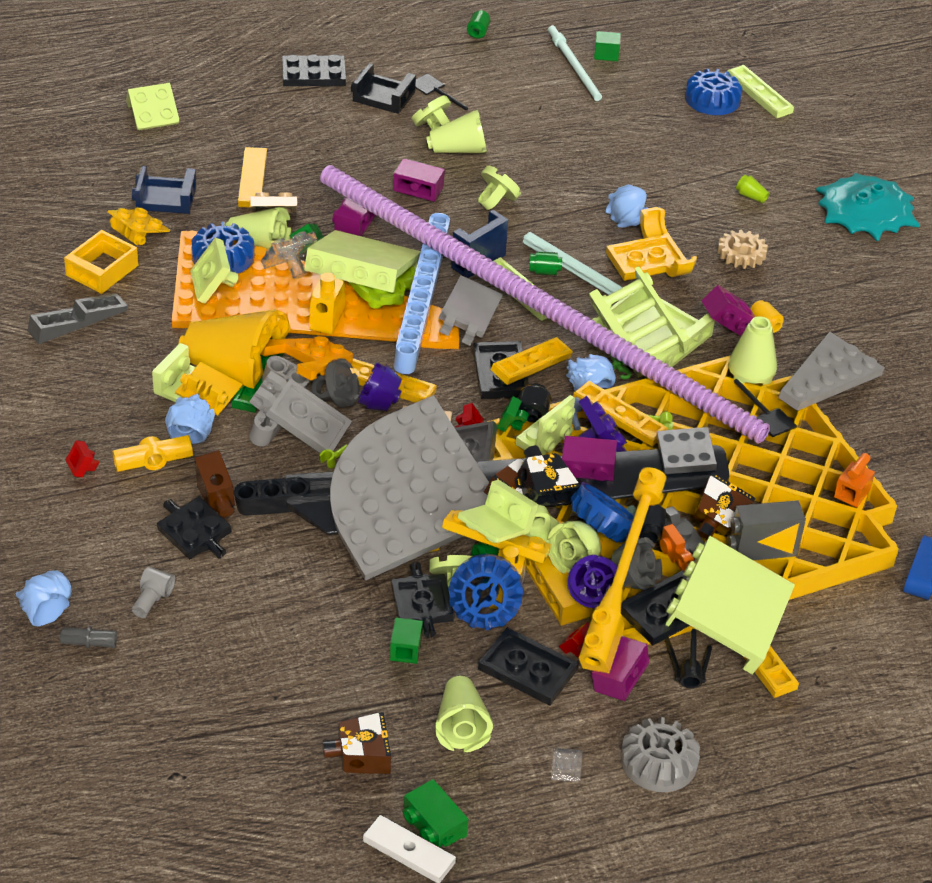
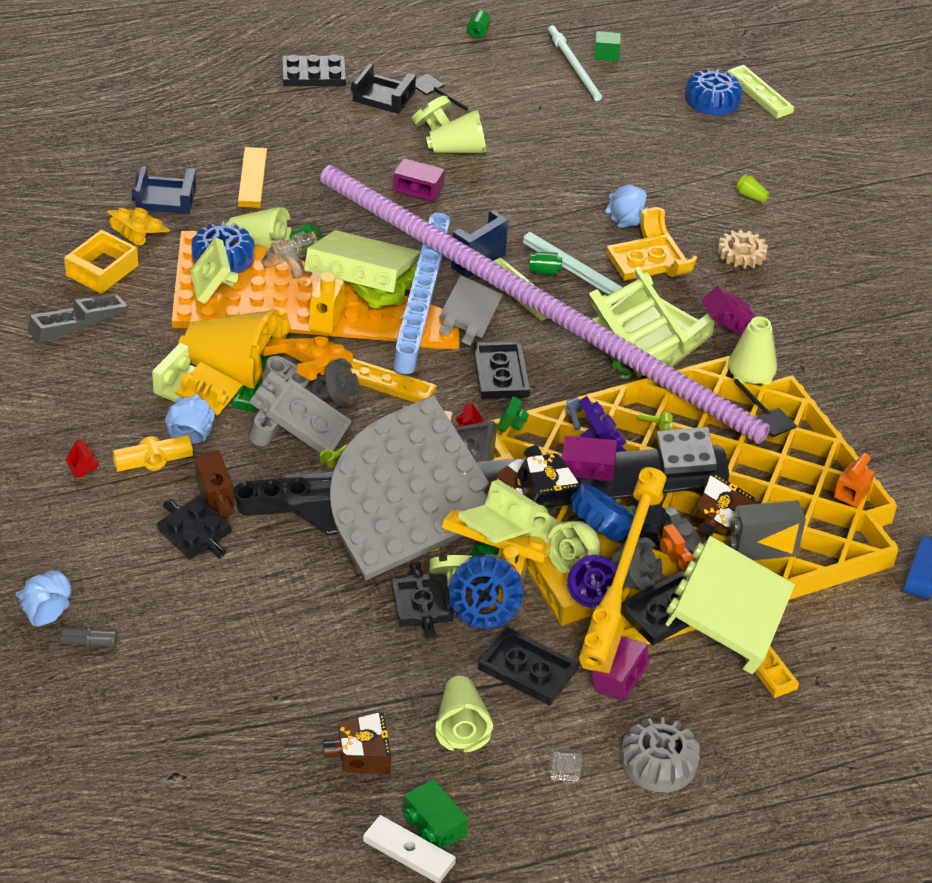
(153, 106): yellowish green bracket -> none
(153, 586): light grey pin -> none
(263, 201): plate -> none
(352, 218): magenta brick -> none
(380, 388): dark purple cone -> none
(406, 640): green brick -> none
(497, 188): yellowish green tile -> none
(531, 360): yellow plate -> none
(535, 401): black head -> none
(550, 428): yellowish green bracket -> none
(575, 640): red tile -> none
(593, 369): light blue hair -> none
(622, 413): yellow plate -> none
(690, 673): black plant -> none
(766, 310): yellow brick -> none
(829, 371): light grey wing -> none
(867, 205): teal piece -> none

